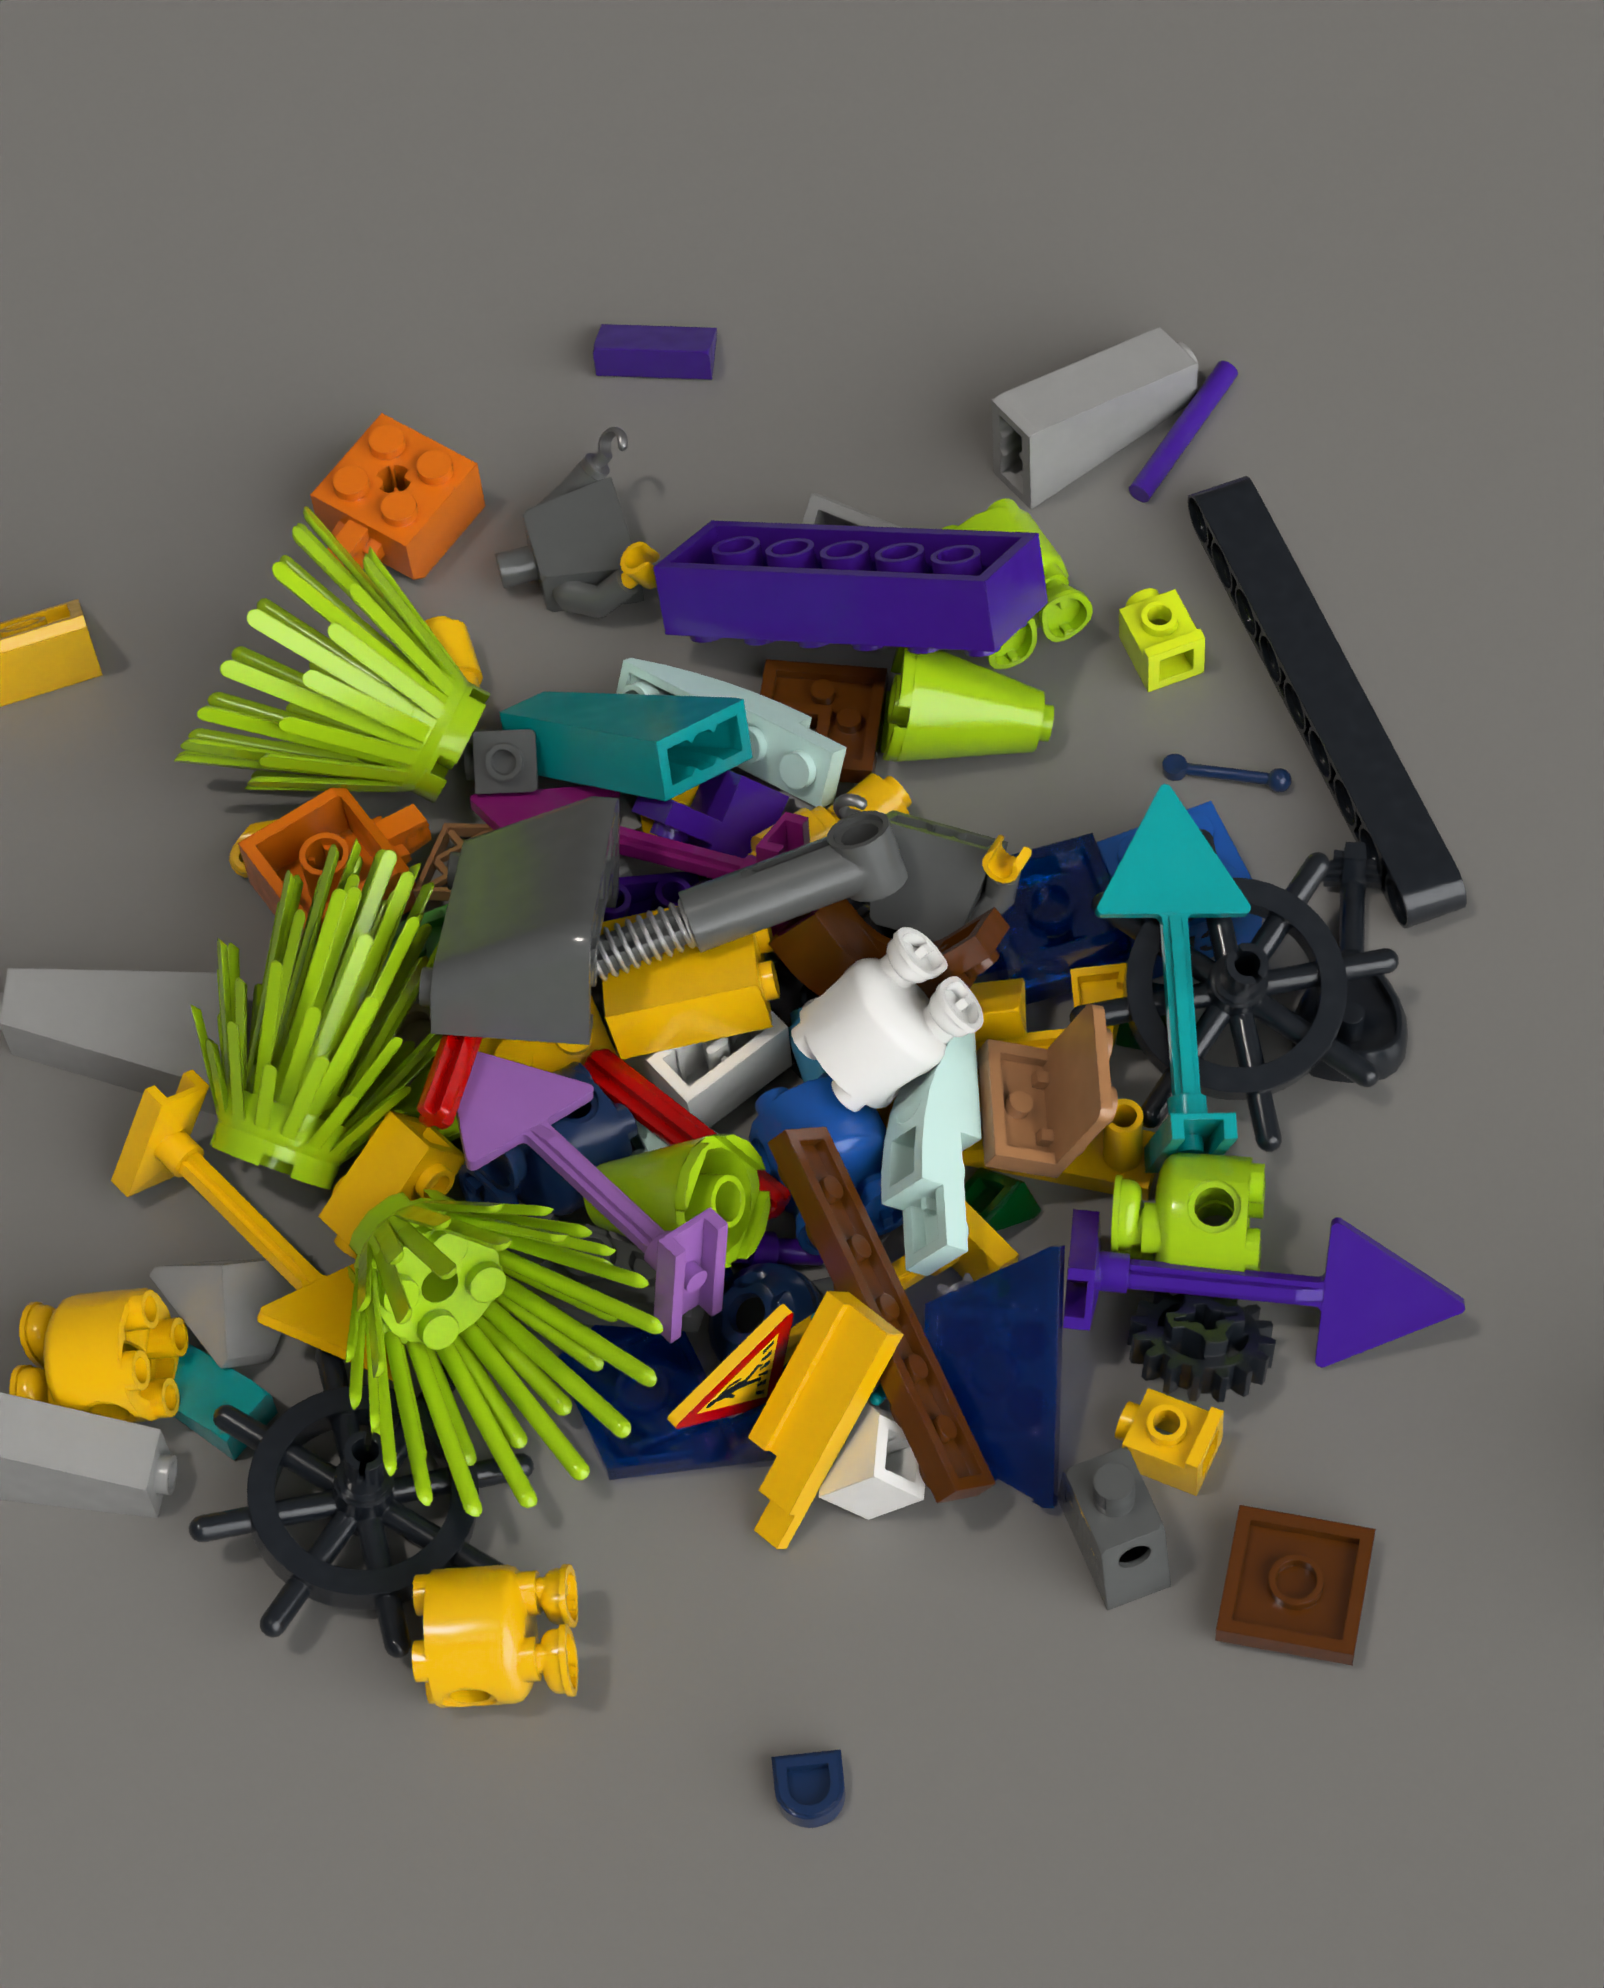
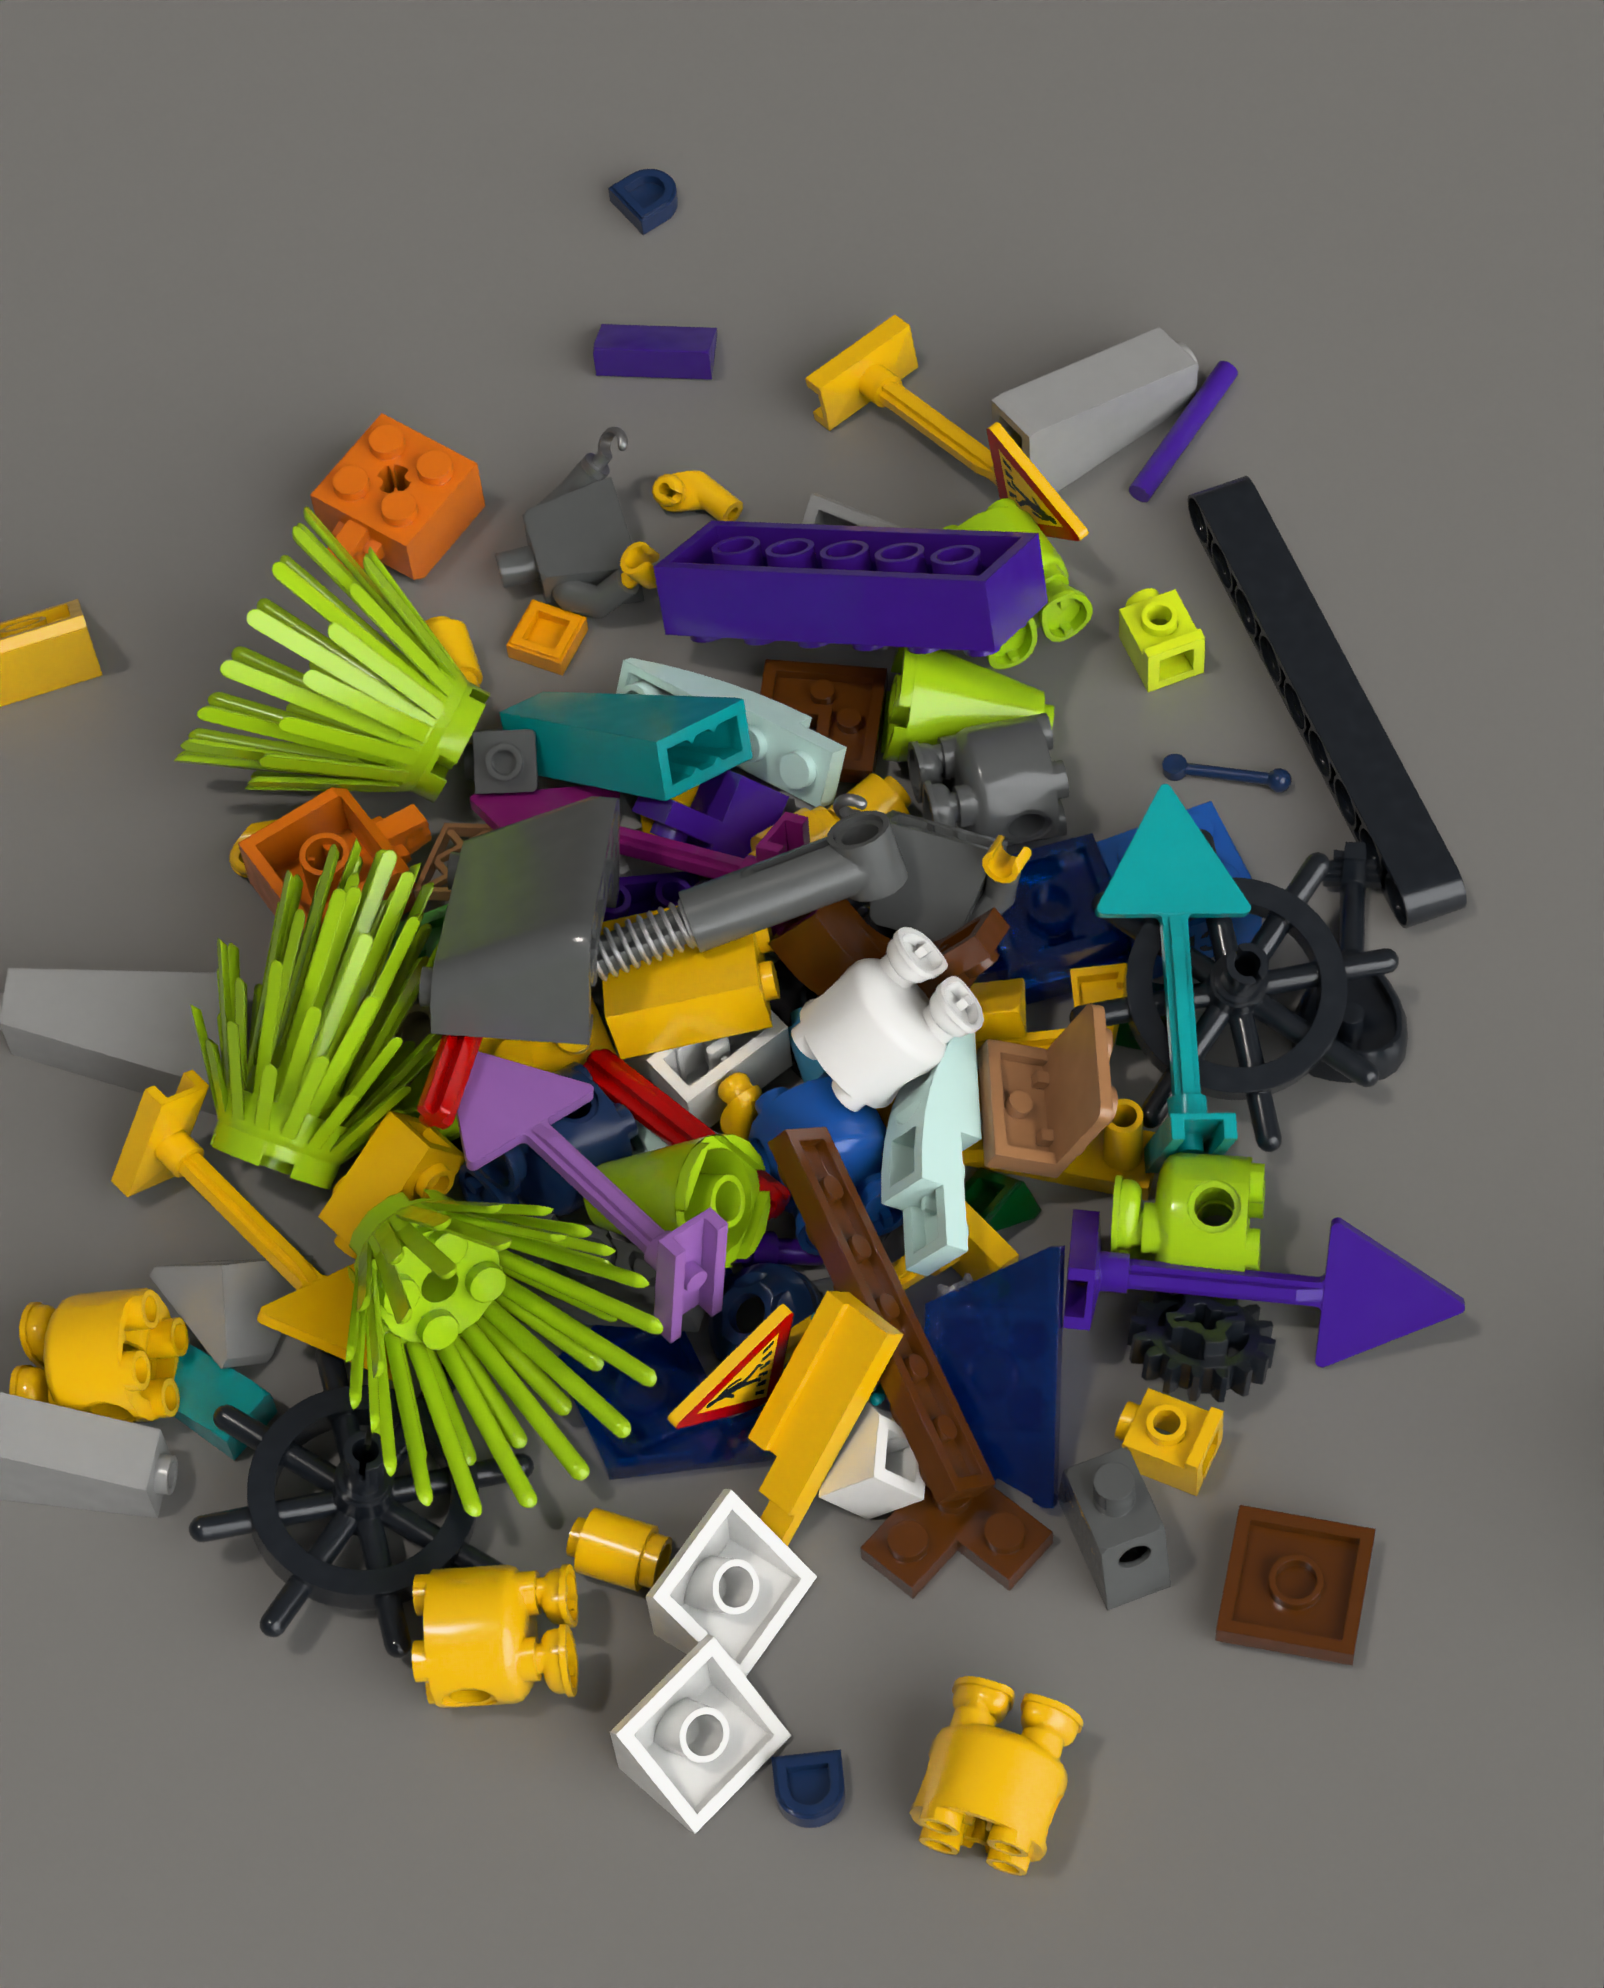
(547, 637): none -> light orange tile
(618, 1549): none -> yellow brick
(645, 198): none -> dark blue tile
(694, 492): none -> yellow arm
(697, 1735): none -> white slope
(728, 1583): none -> white slope
(740, 1100): none -> yellow arm
(873, 373): none -> yellow piece
(982, 1528): none -> reddish brown plate
(992, 1781): none -> yellow piece
(997, 778): none -> dark grey piece

